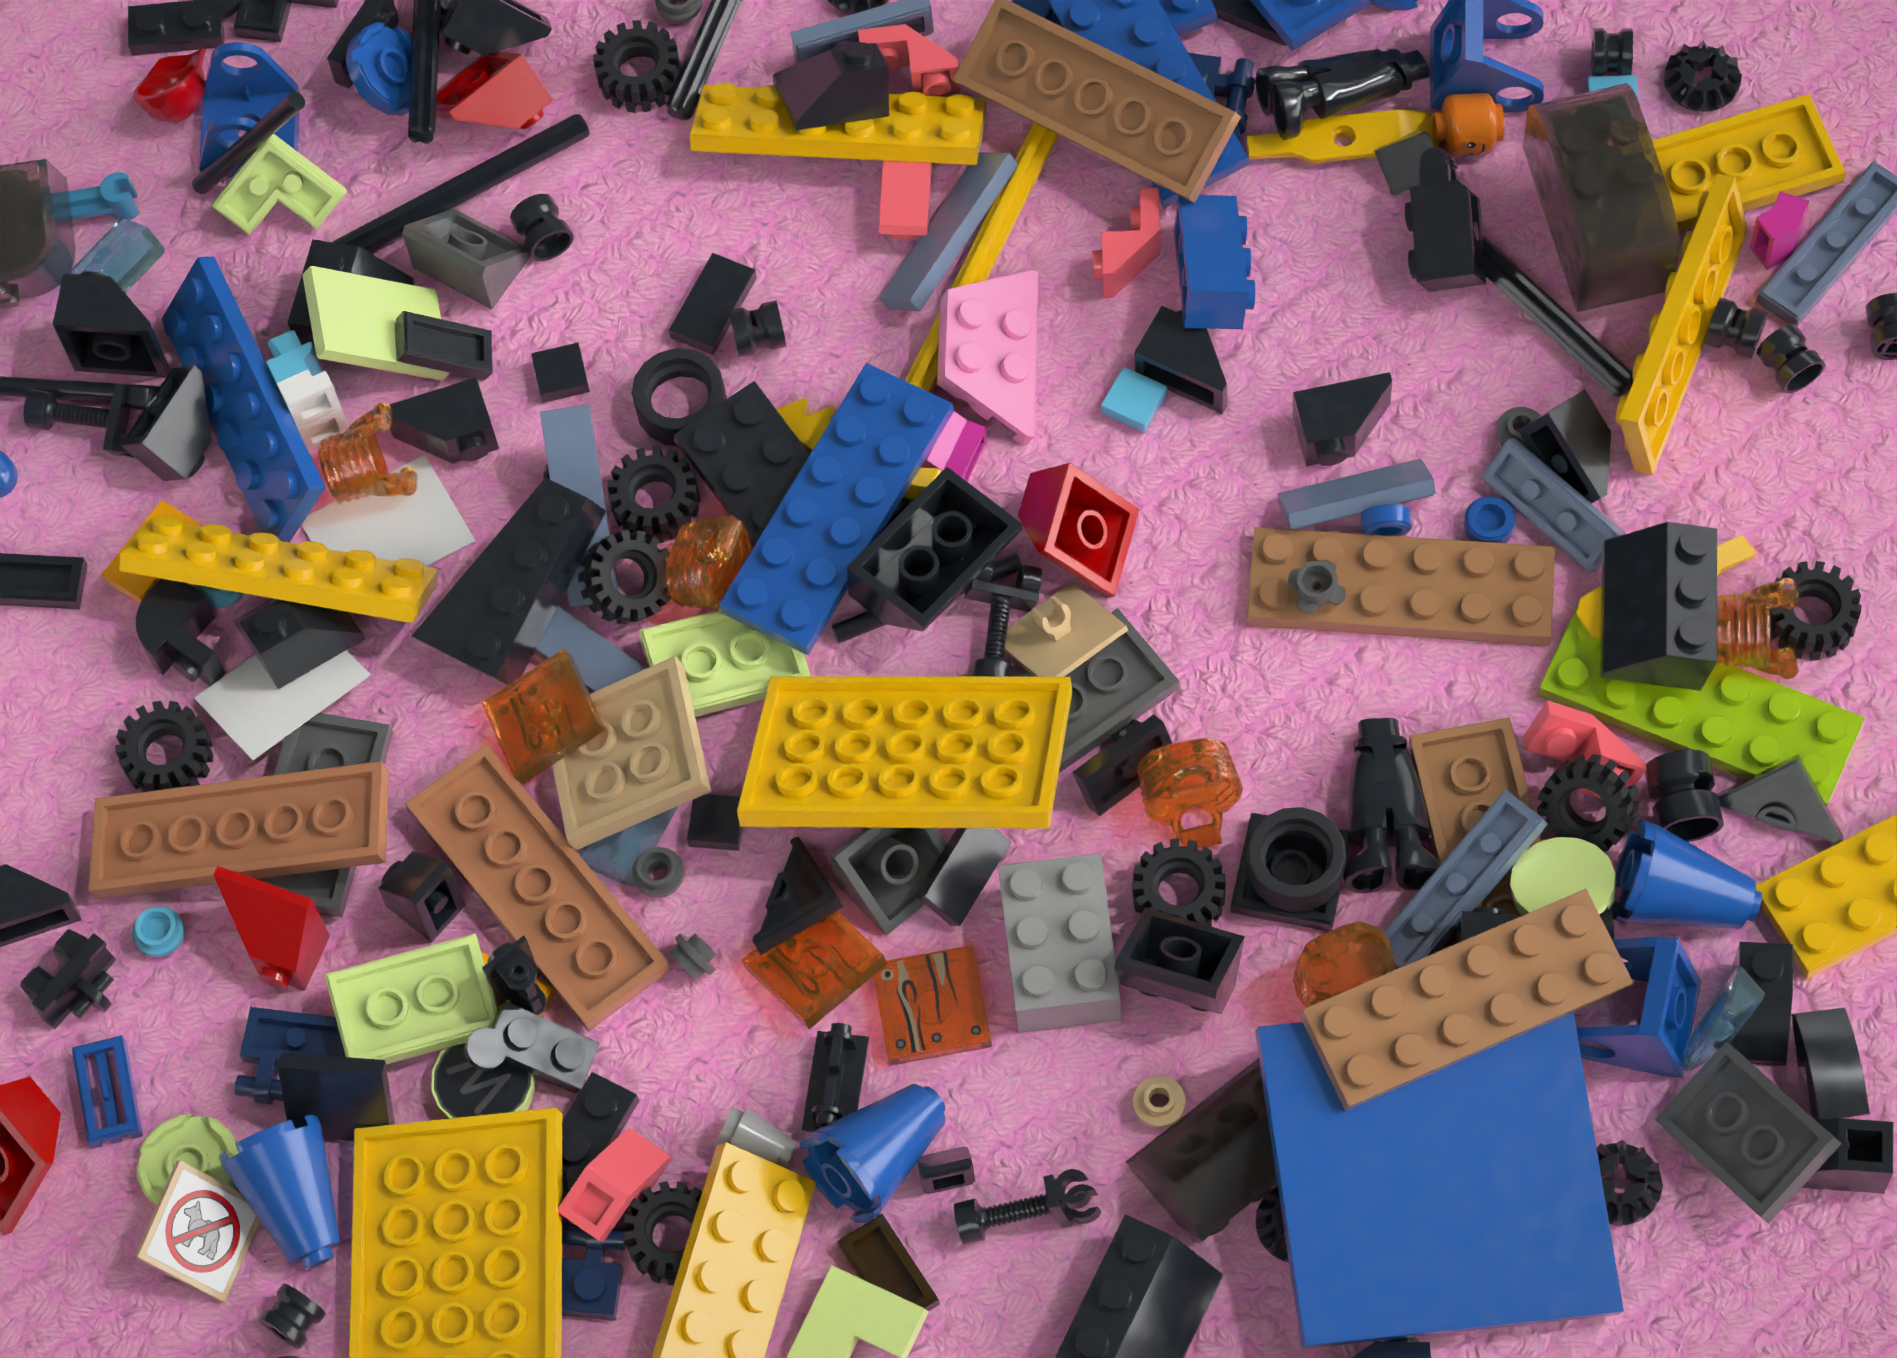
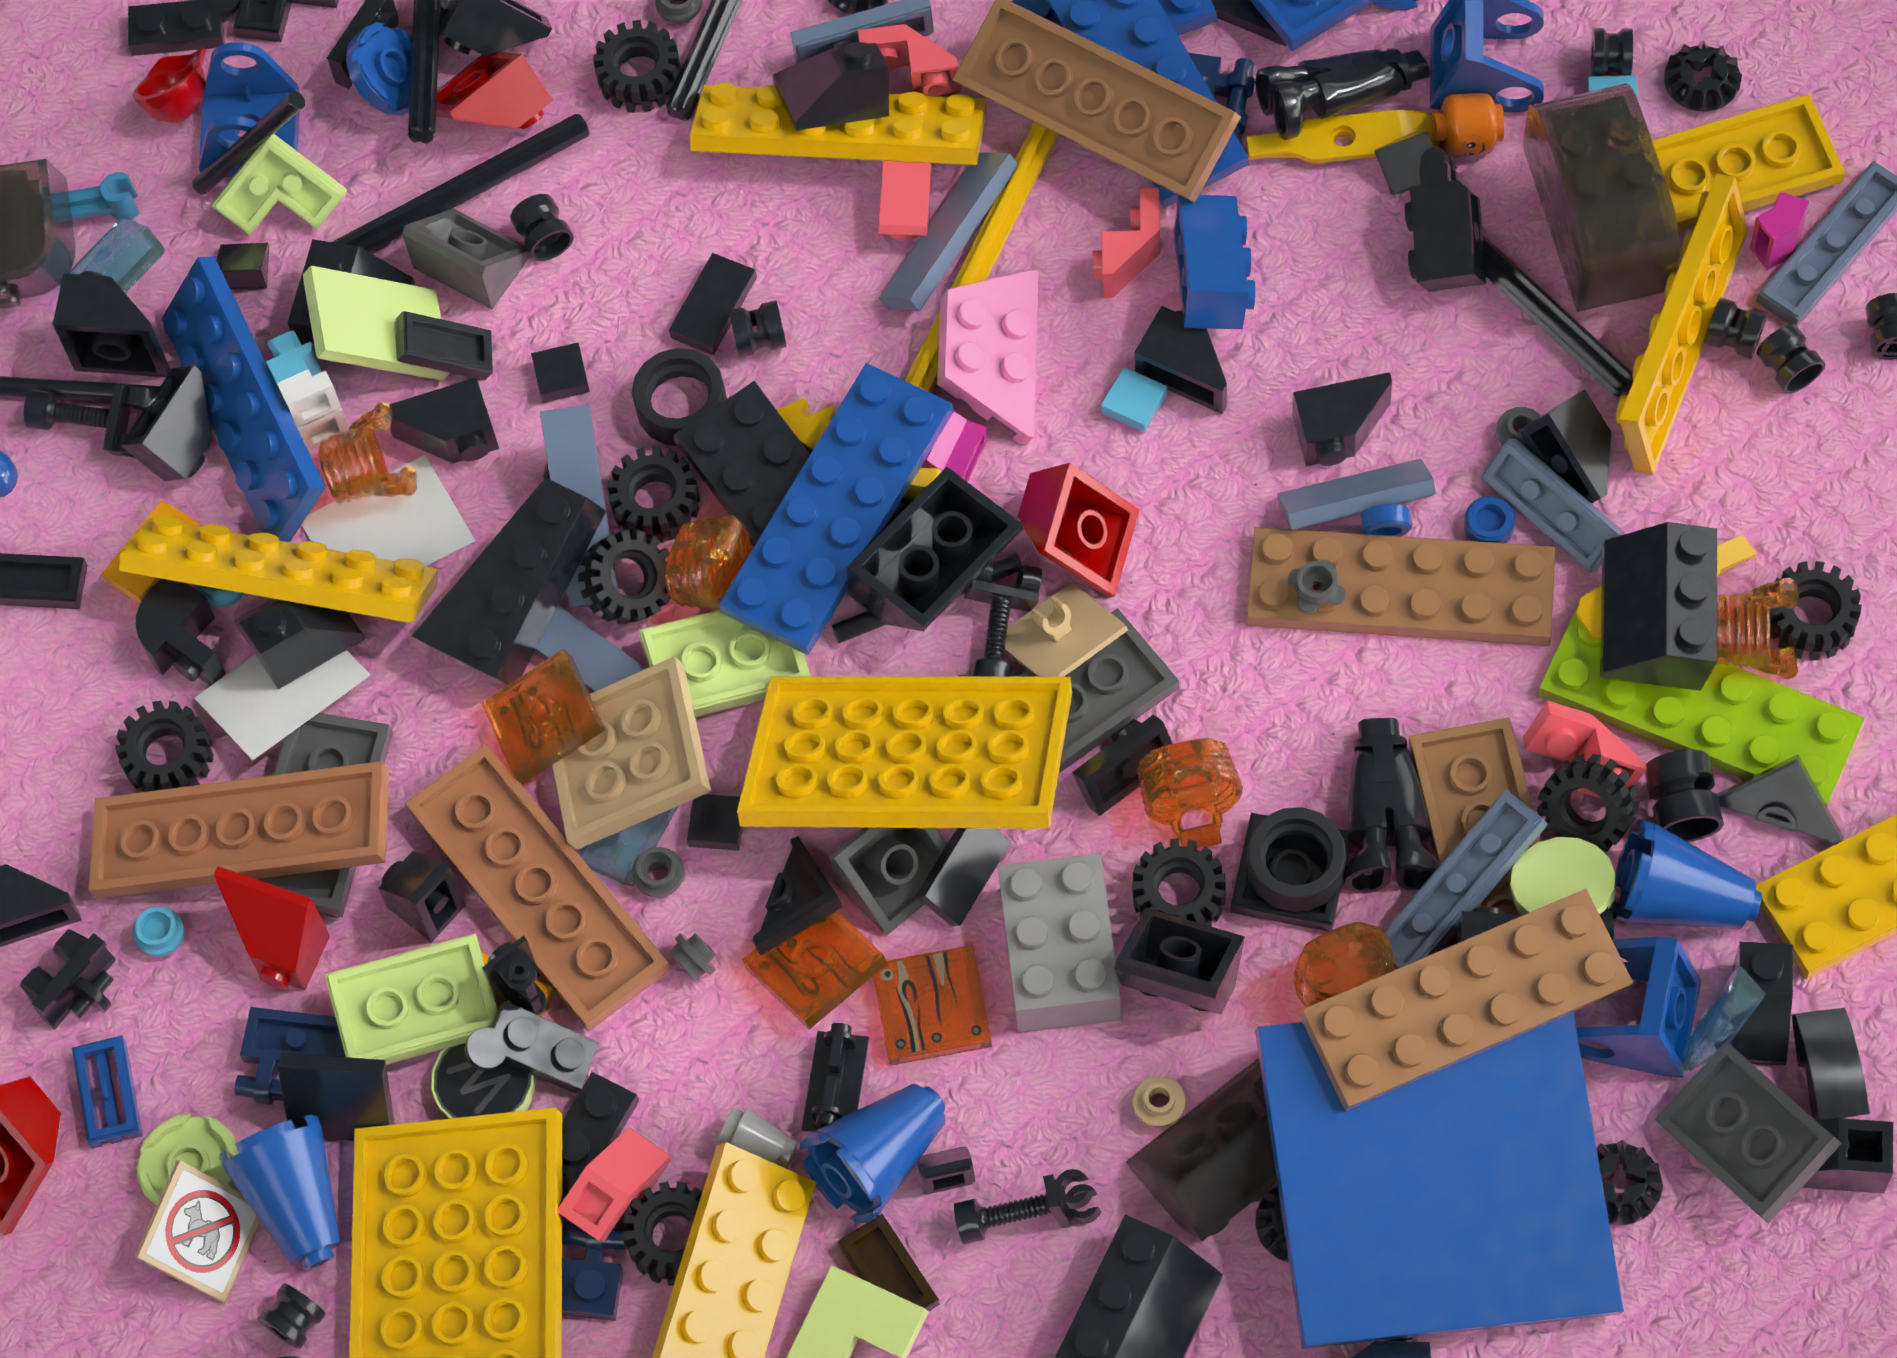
(244, 264): none -> black slope

